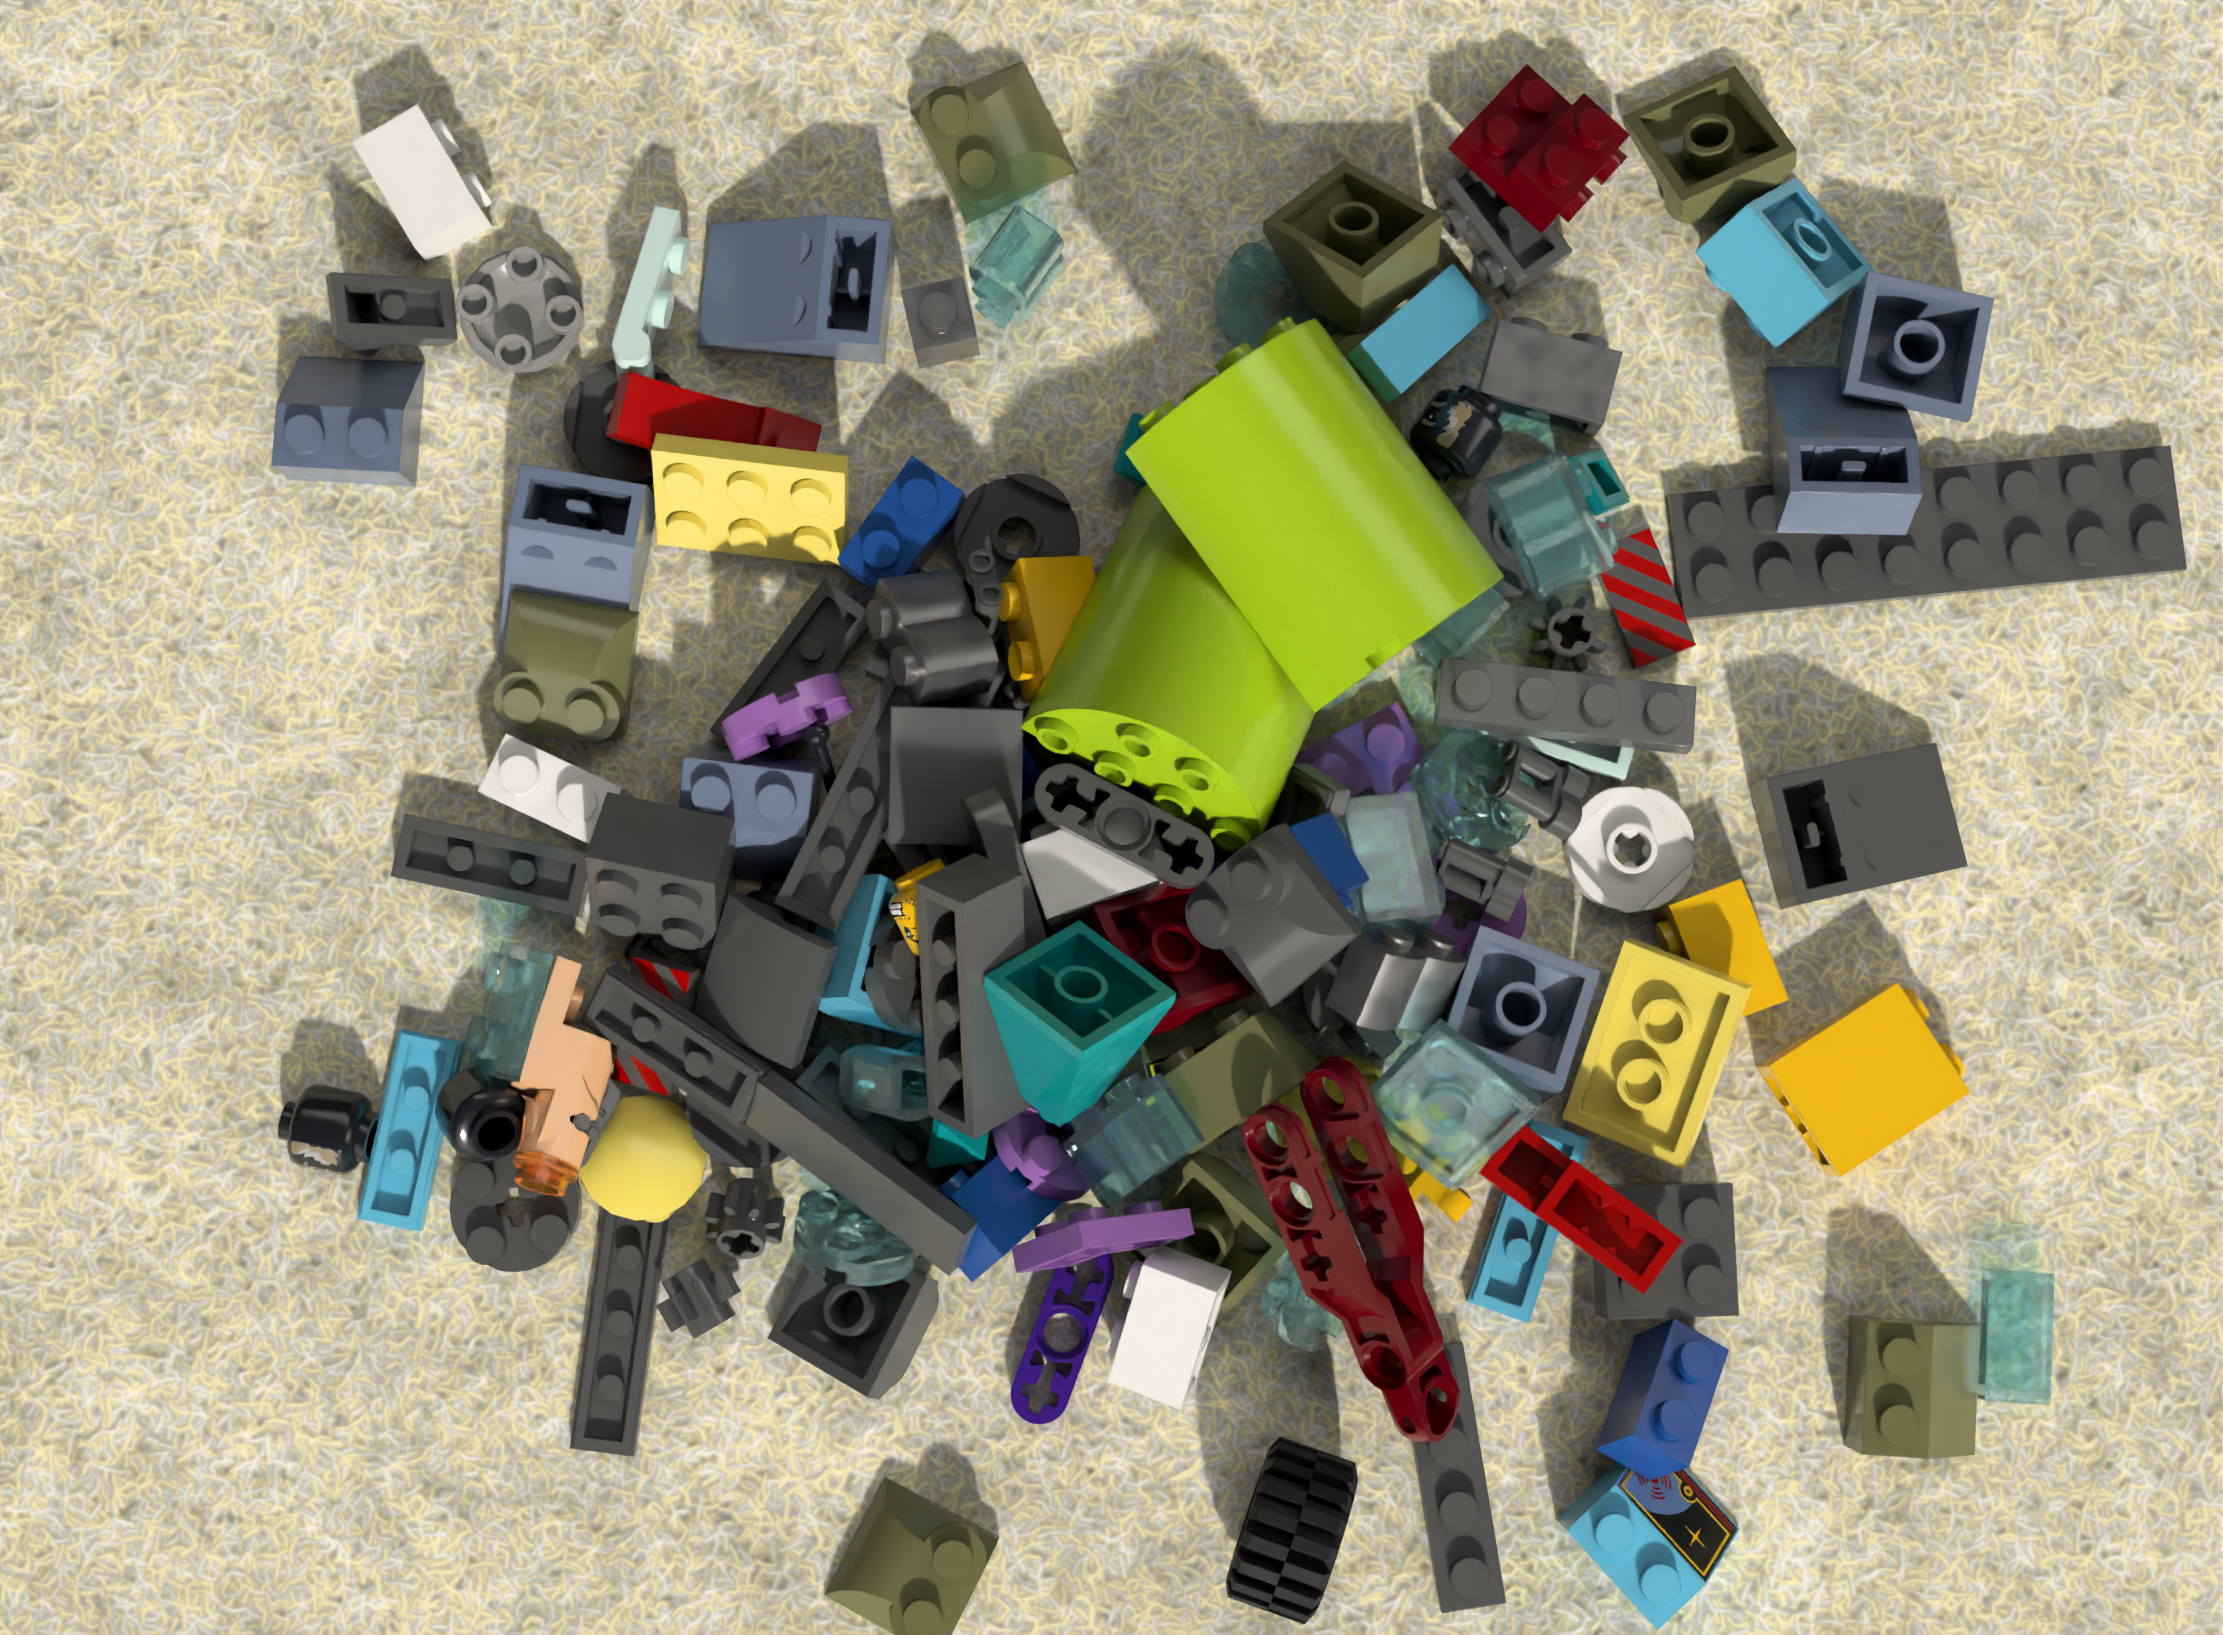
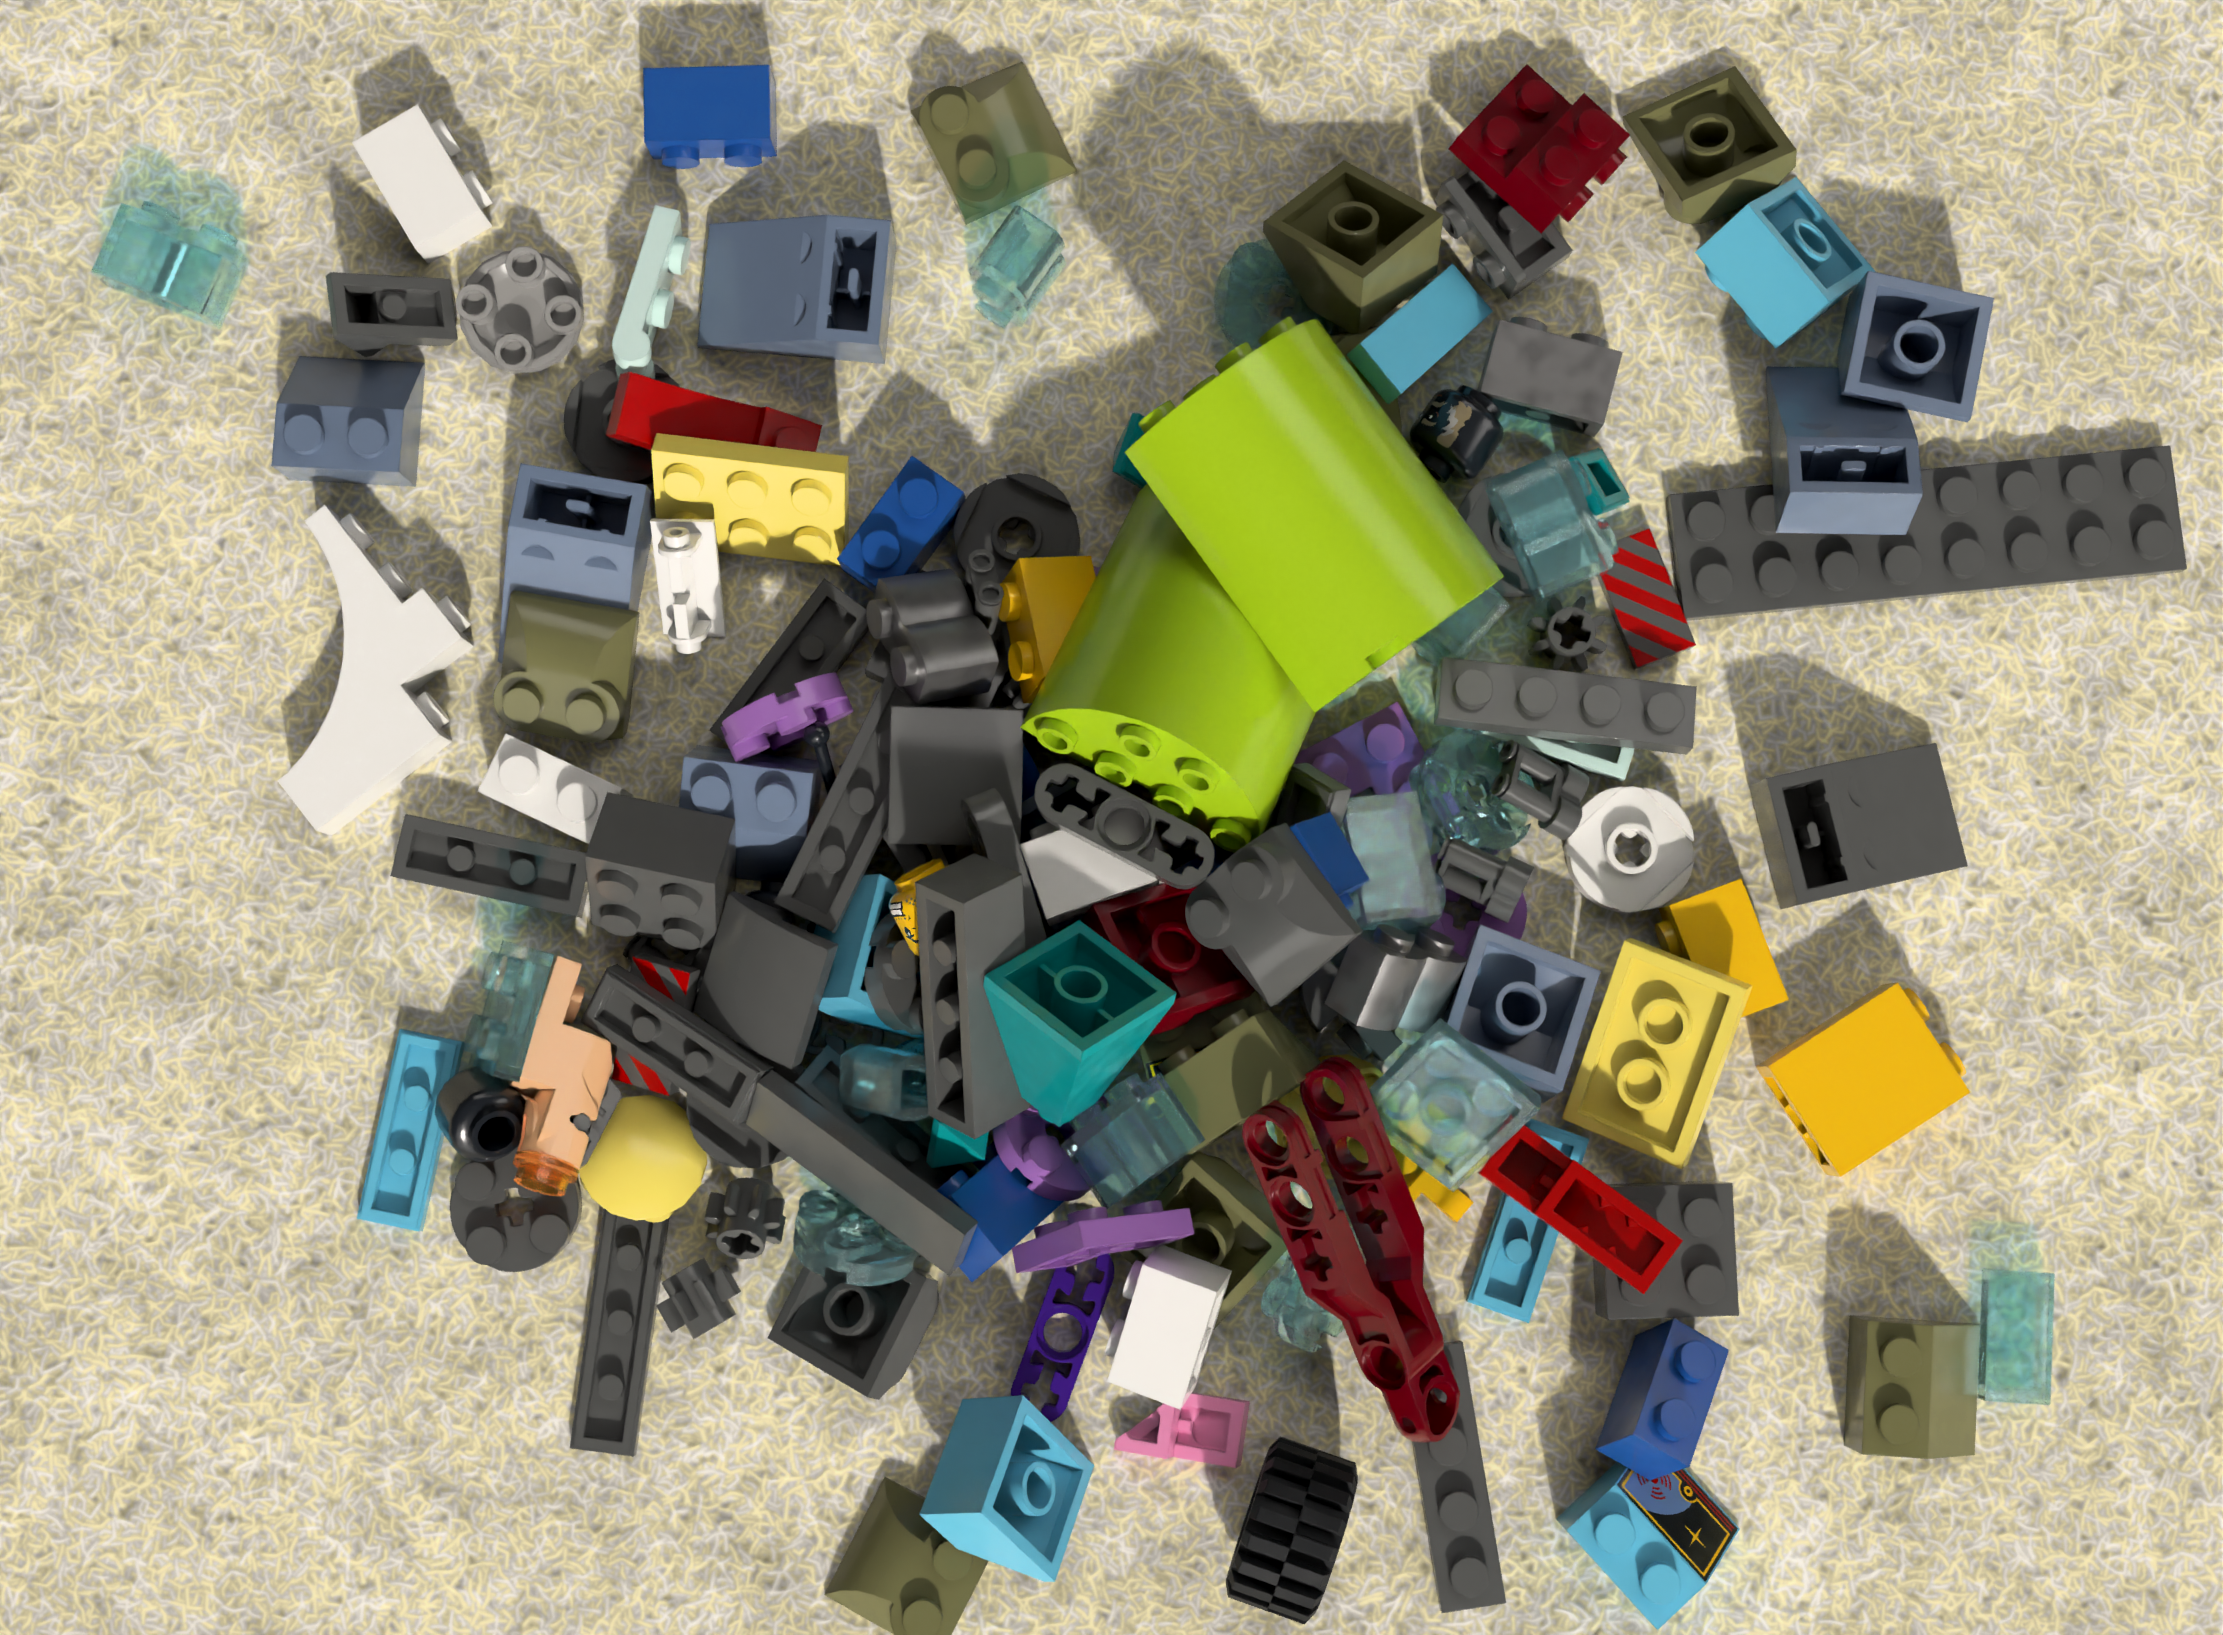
(171, 264): none -> clear light blue brick
(329, 1129): black head -> none
(390, 650): none -> white arch
(688, 581): none -> white hinge
(710, 114): none -> blue piece
(940, 322): flat silver brick -> none
(1008, 1486): none -> medium azure slope
(1203, 1431): none -> bright pink slope

